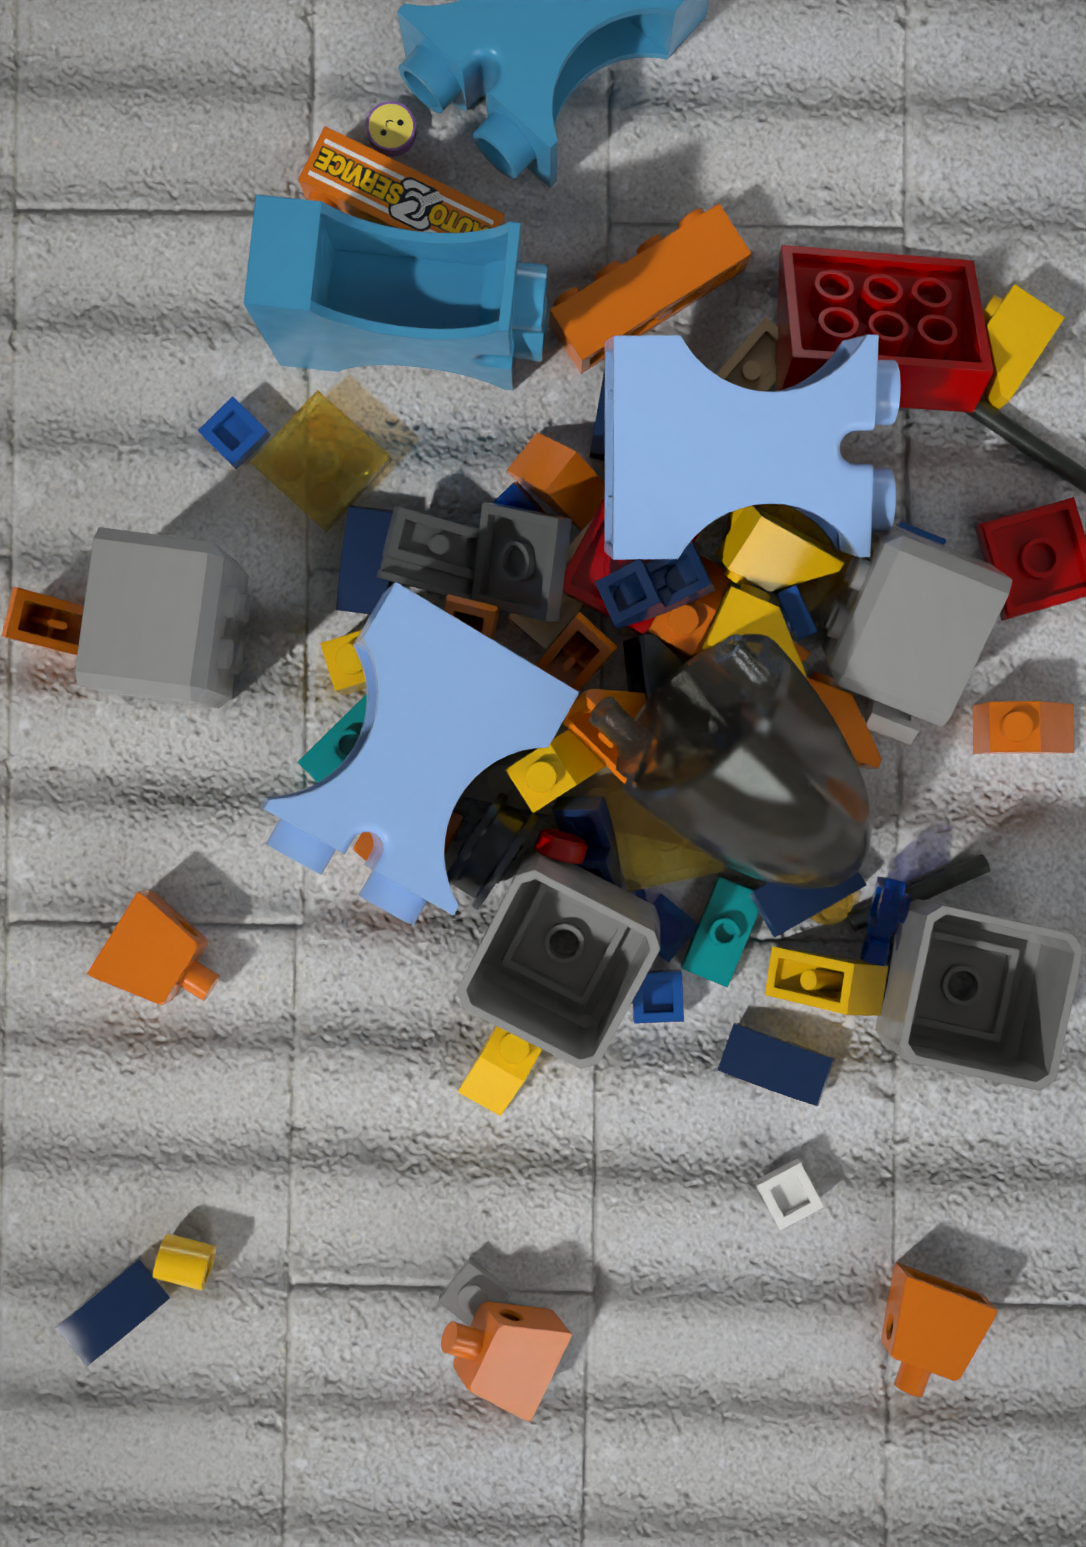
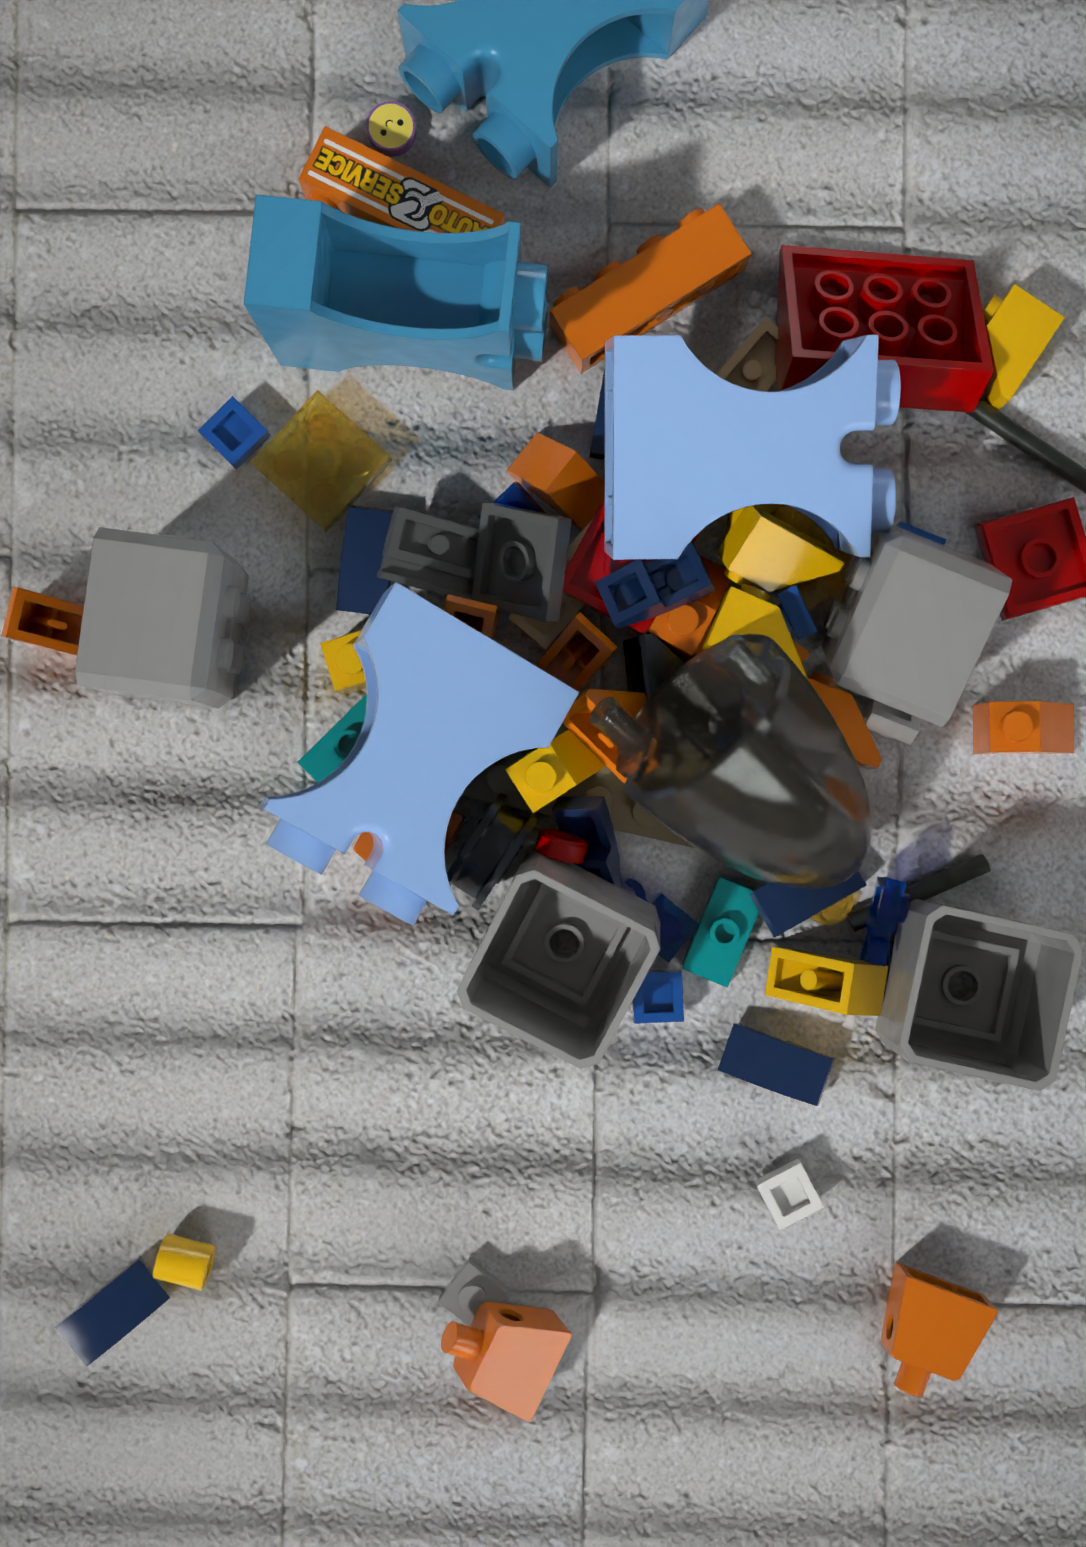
(154, 953): orange torso -> none
(499, 1070): yellow slope -> none
(650, 851): clear yellow plate -> none

